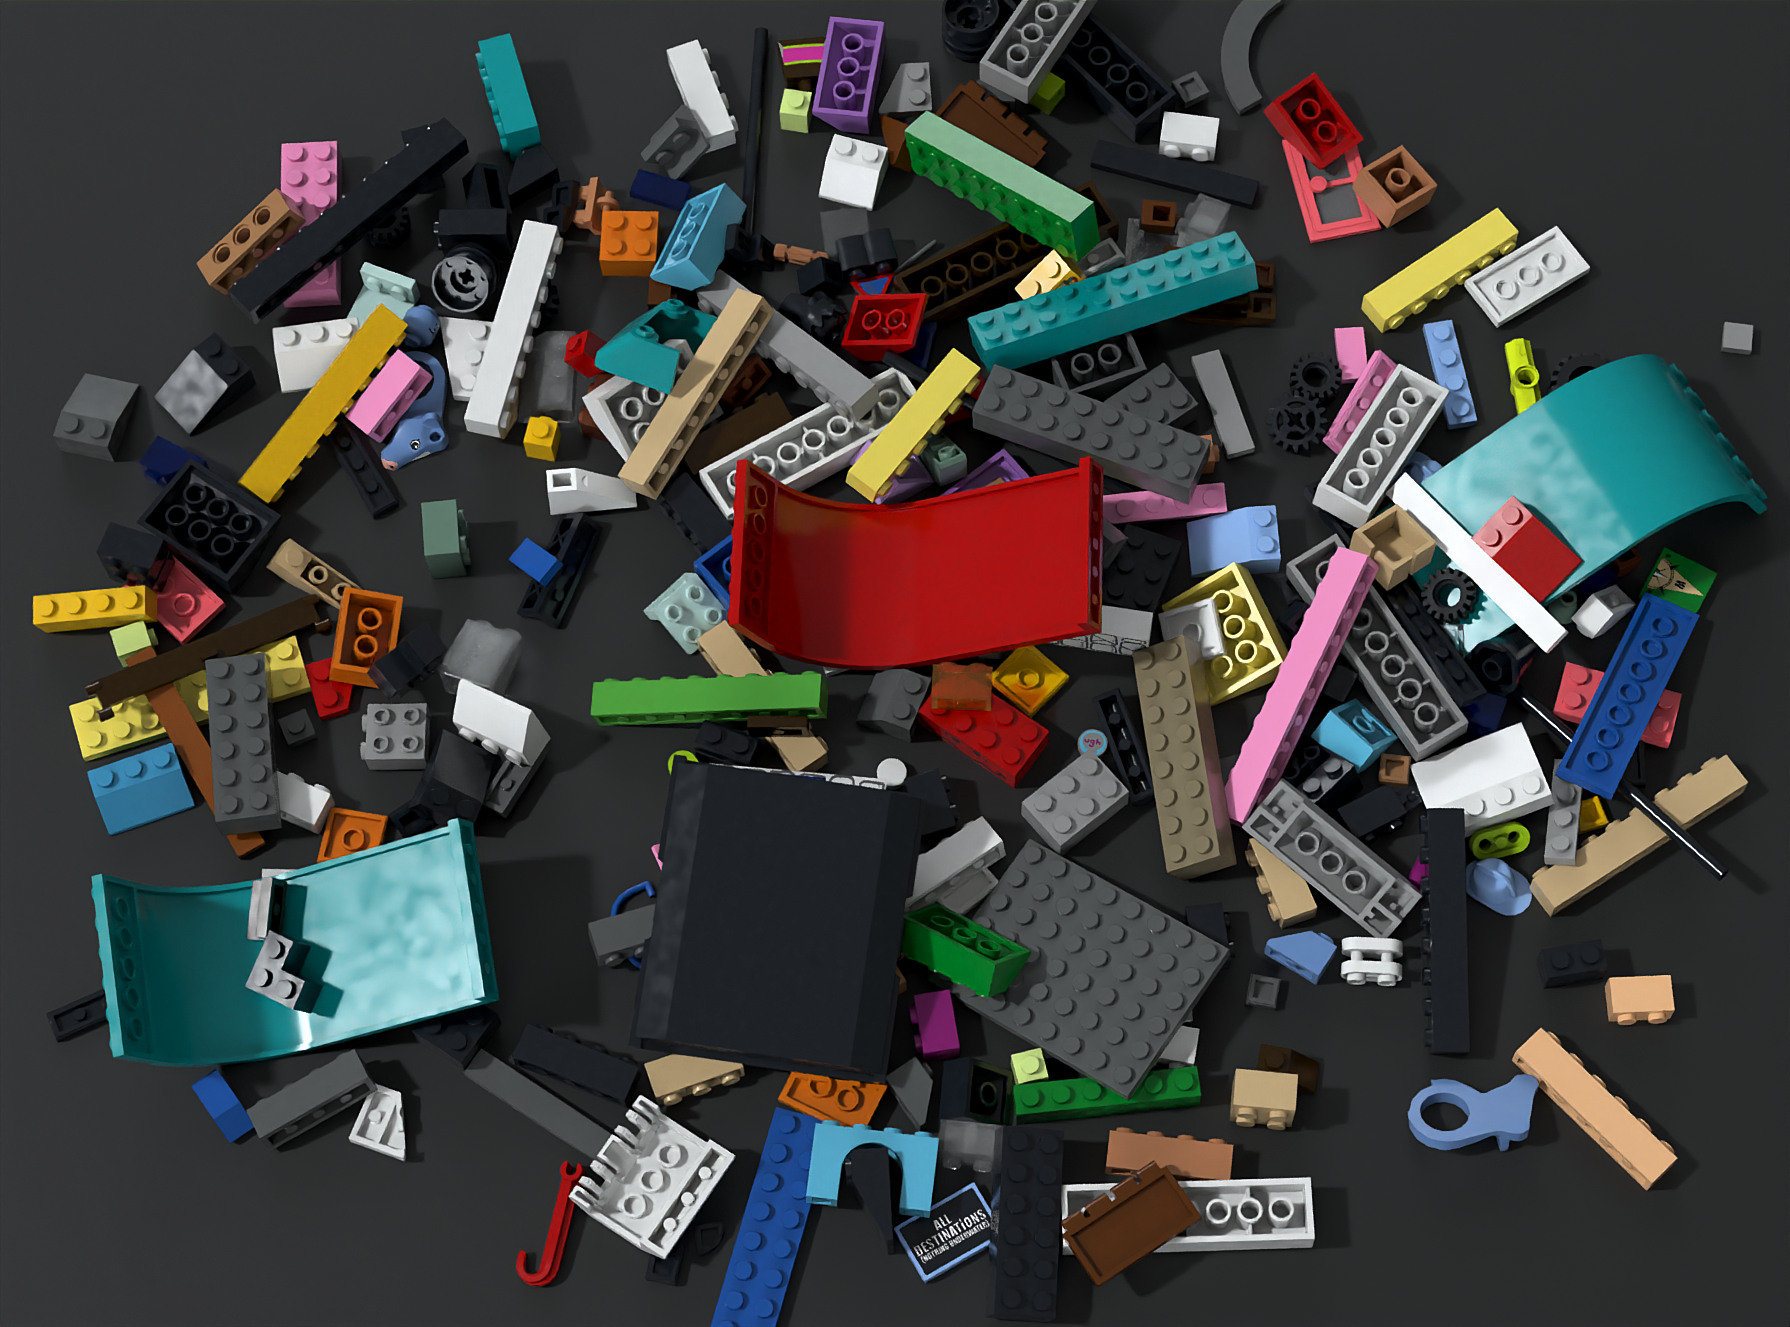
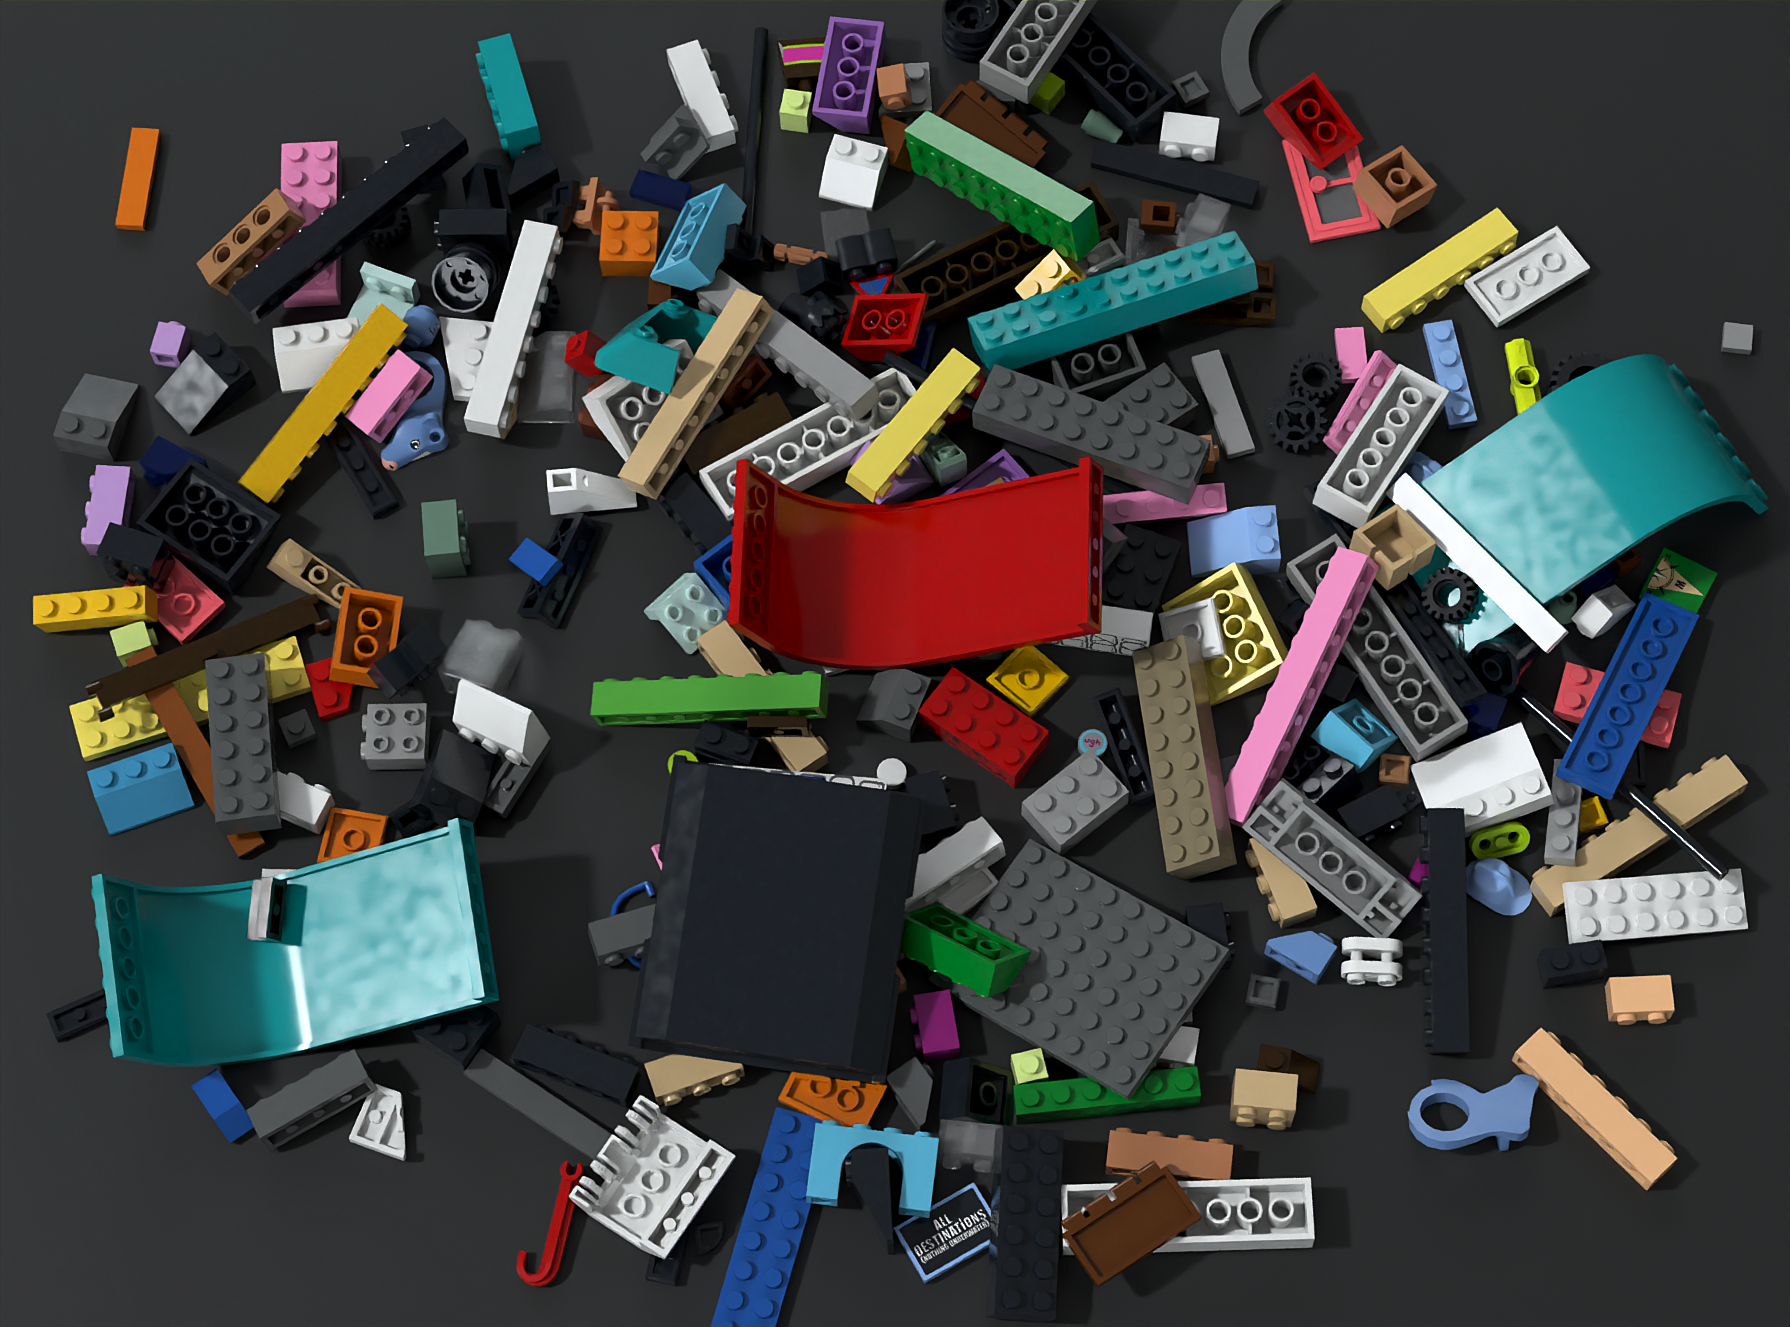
(110, 502): none -> lavender brick
(138, 179): none -> orange tile
(170, 344): none -> lavender brick
(278, 973): brick -> none
(542, 438): yellow brick -> none
(894, 87): none -> nougat brick
(961, 686): clear orange brick -> none
(1101, 127): none -> sand green cone
(1526, 549): red slope -> none
(1654, 906): none -> white plate

